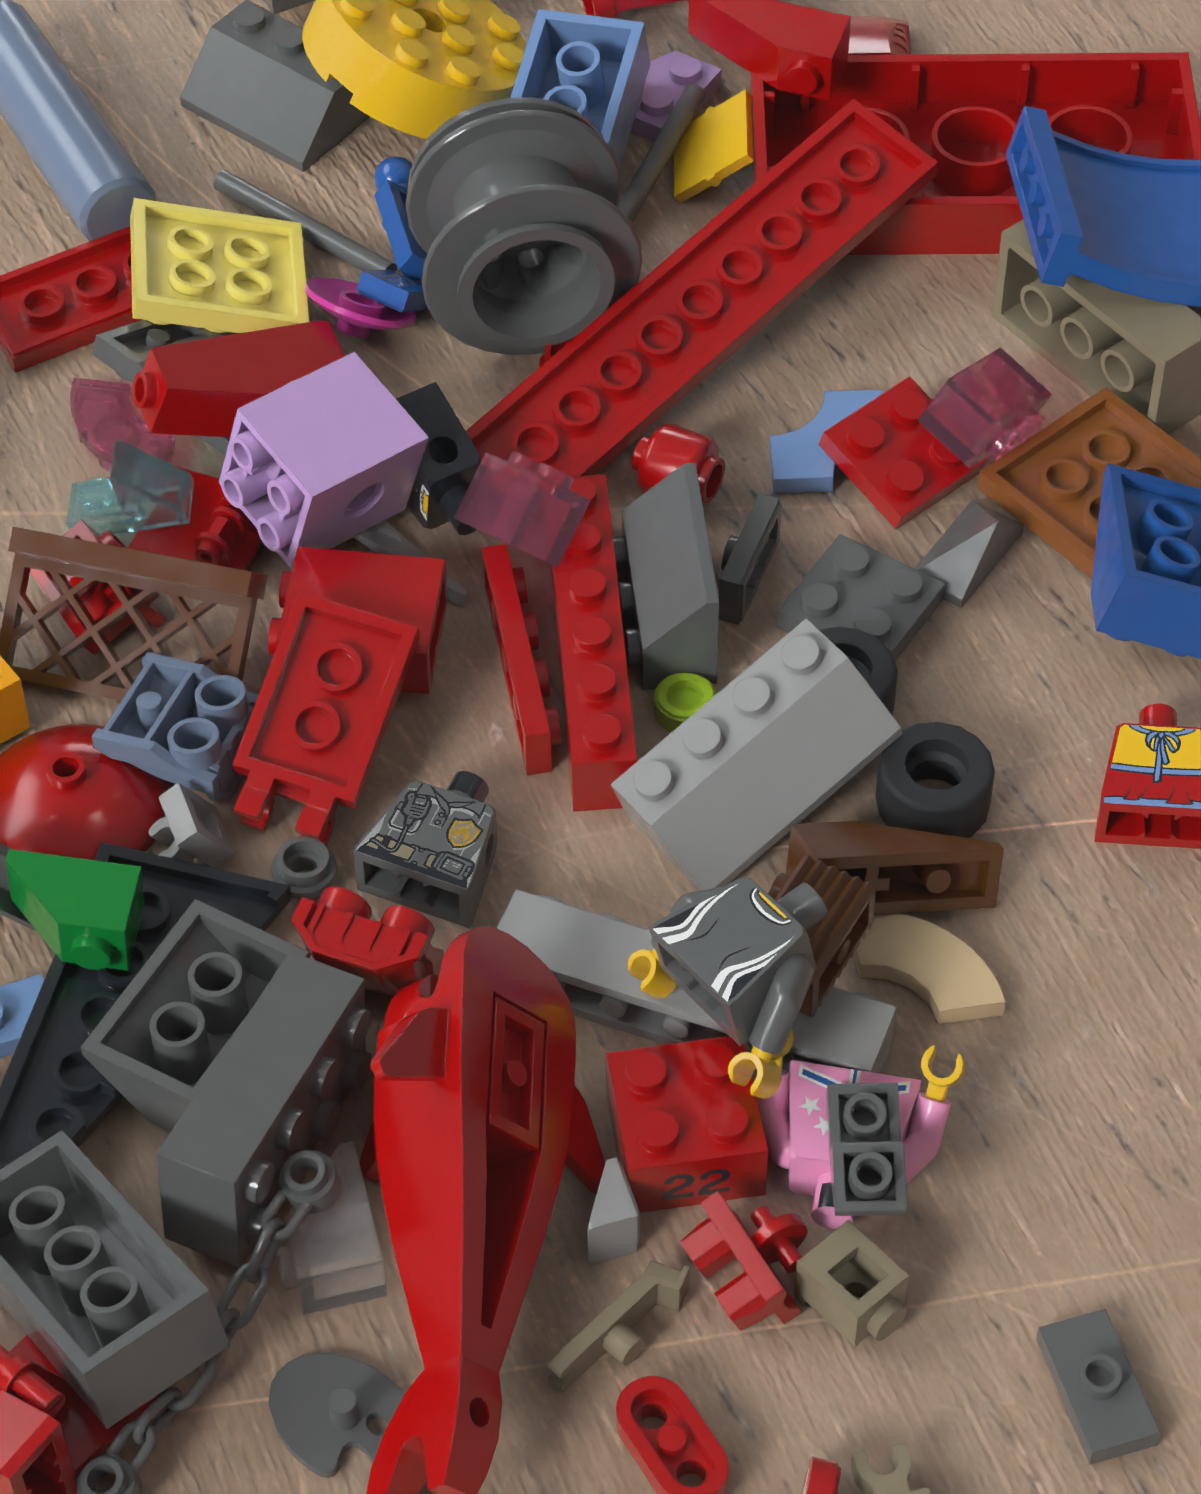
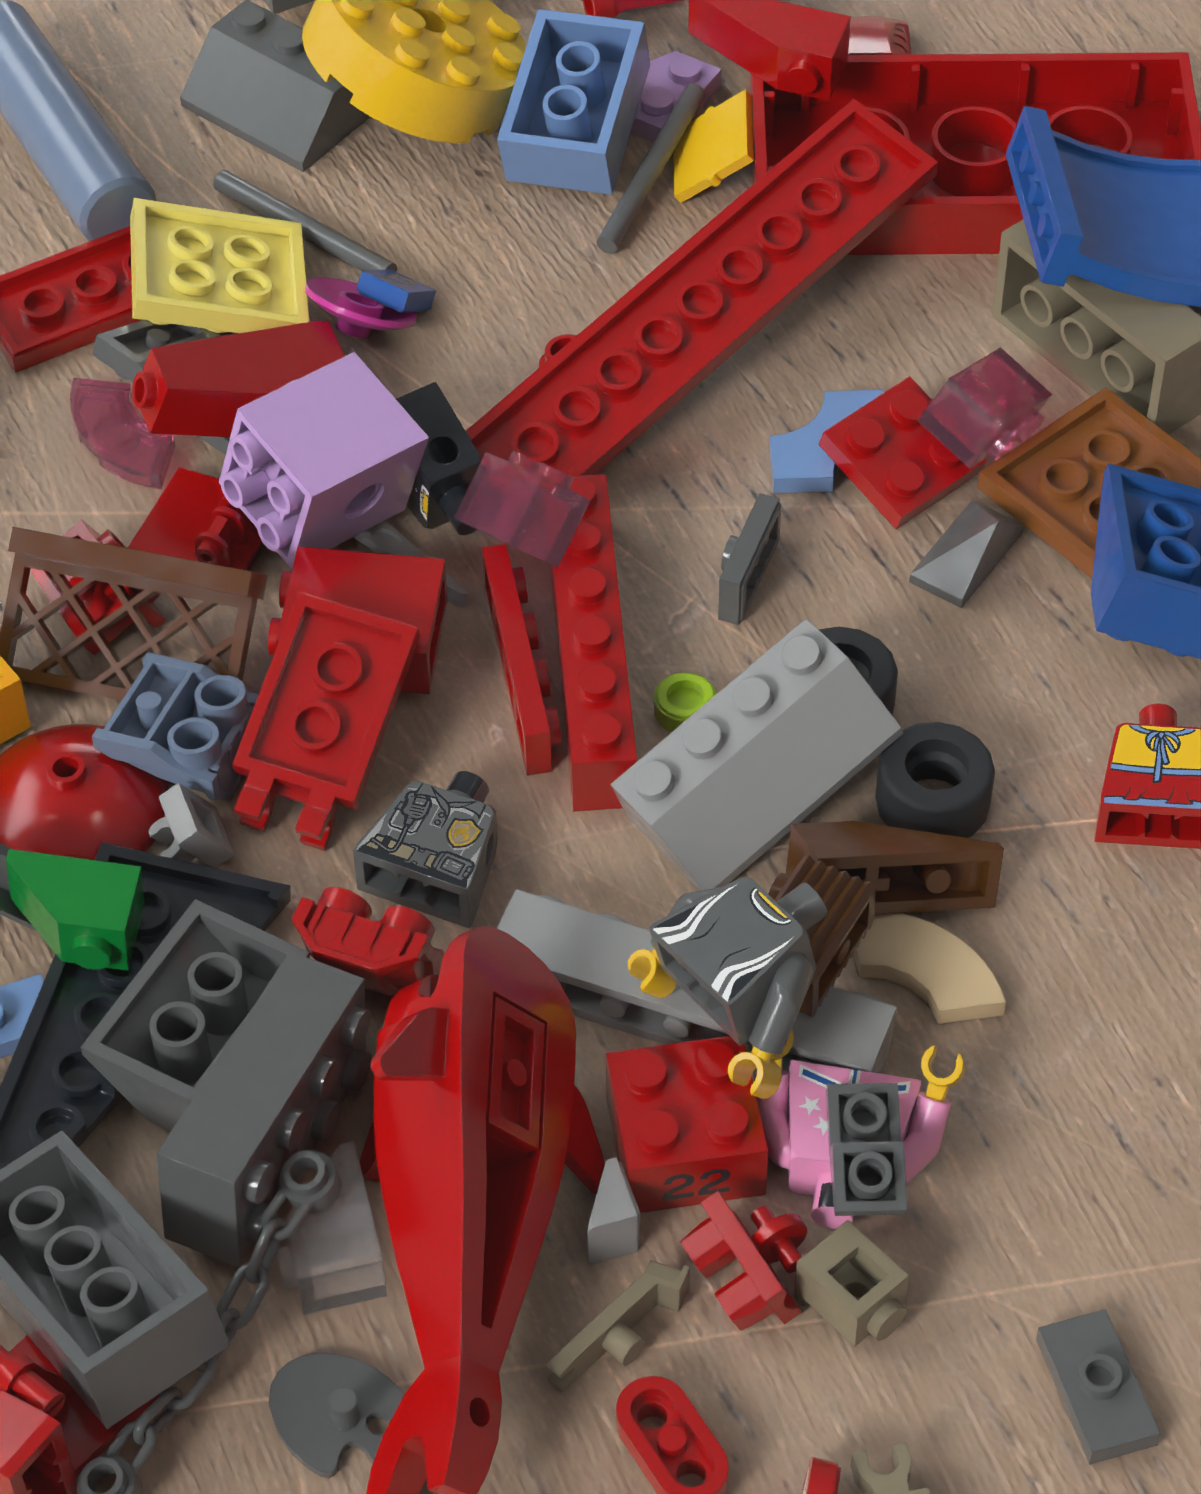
(136, 496): clear light blue slope -> none
(304, 854): dark grey plate -> none
(392, 185): blue plate -> none
(520, 225): dark grey wheel -> none
(668, 581): dark grey slope -> none
(669, 449): red head -> none
(864, 592): dark grey plate -> none

